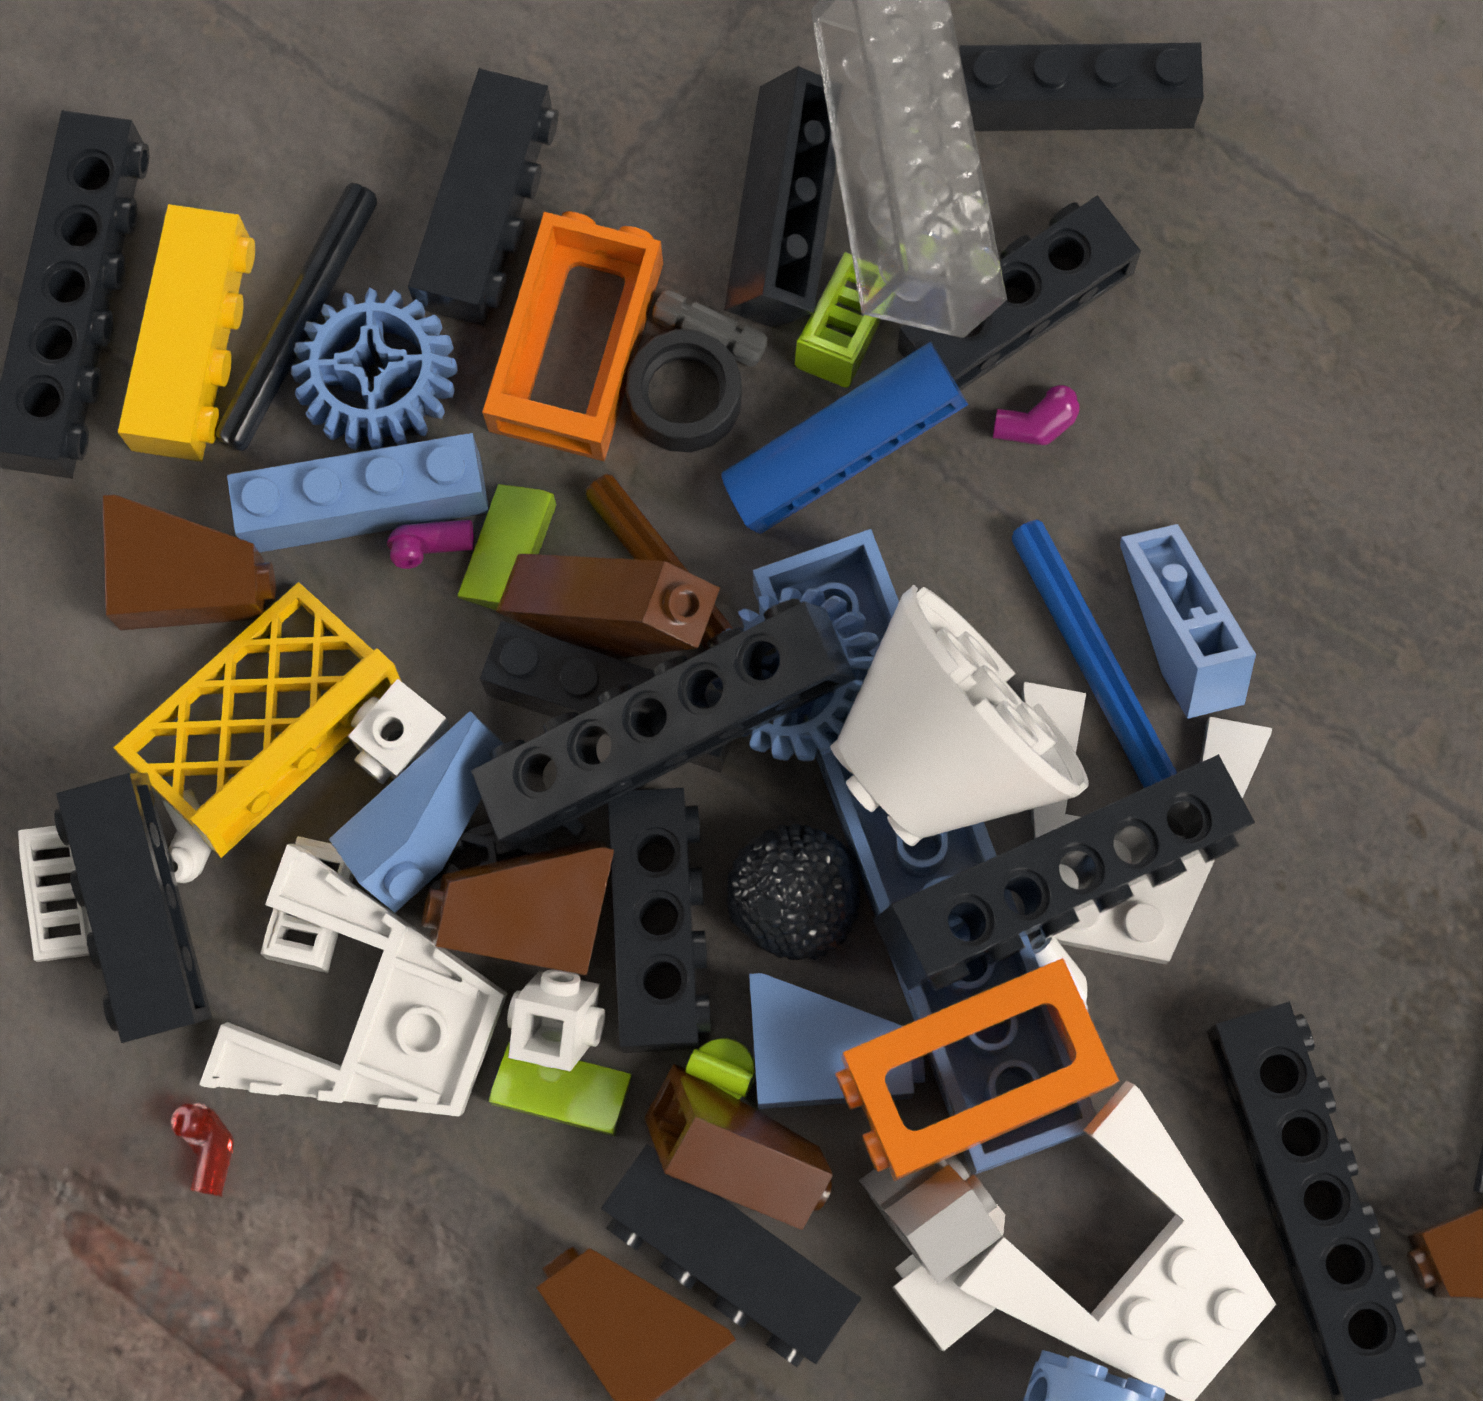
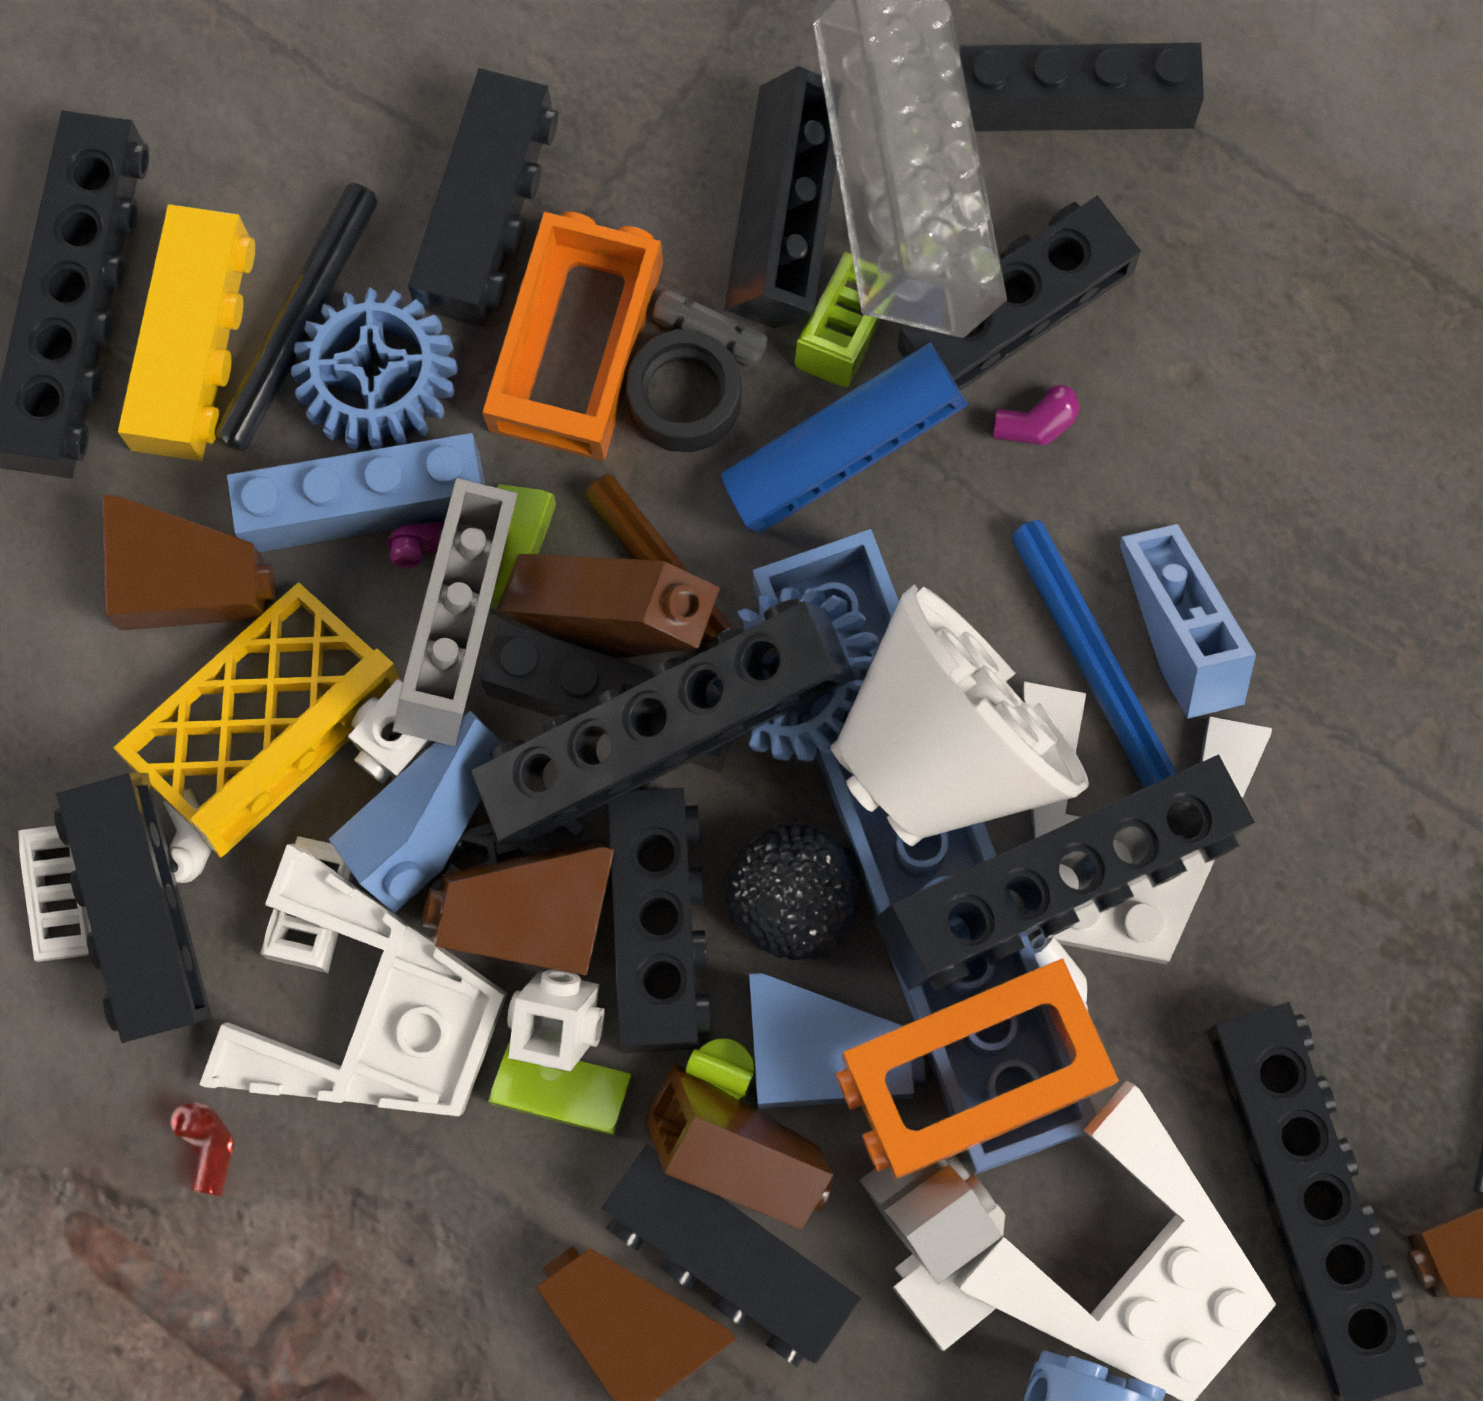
(454, 612): none -> light grey brick

